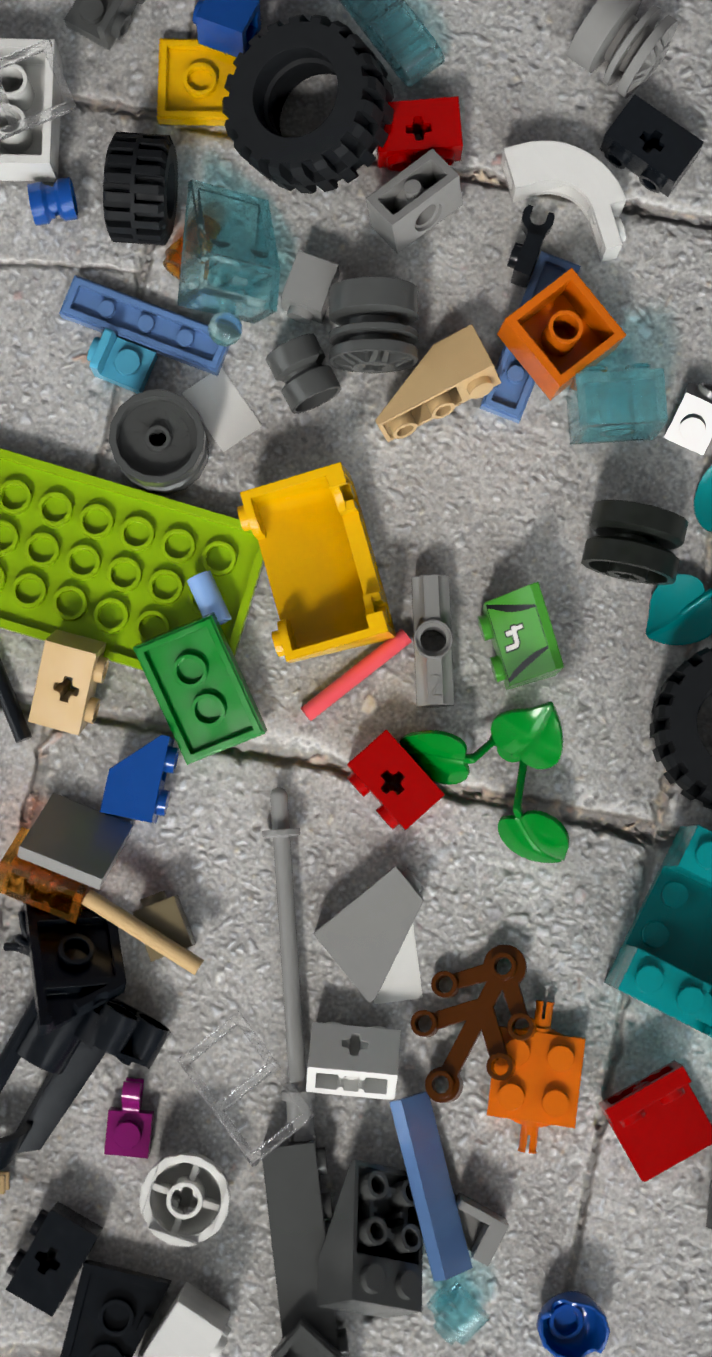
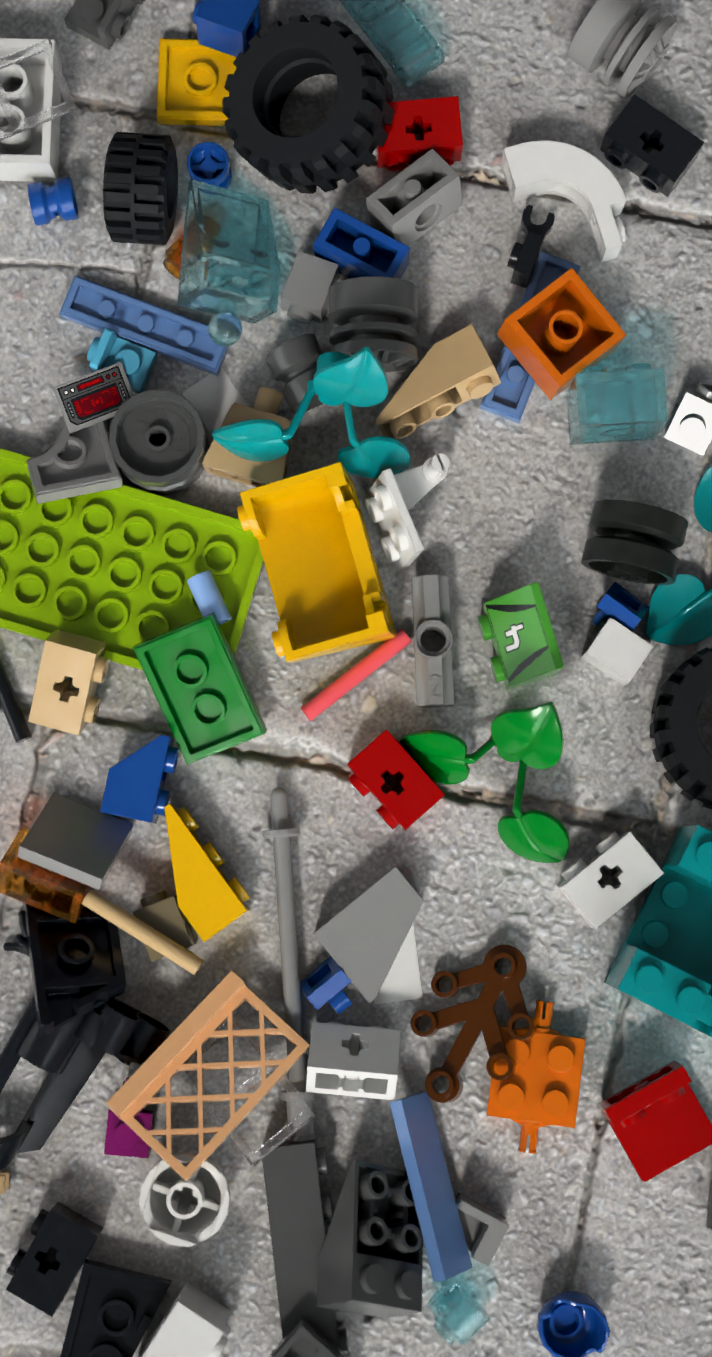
(75, 465): none -> light grey tile
(93, 397): none -> sticker
(177, 1051): none -> light nougat fence
(201, 887): none -> yellow slope
(207, 160): none -> blue wheel
(251, 473): none -> tan torso
(327, 985): none -> blue tile
(337, 380): none -> teal plant
(360, 248): none -> blue brick
(392, 499): none -> white plate
(617, 652): none -> white panel
(620, 606): none -> blue tile
(634, 874): none -> white brick

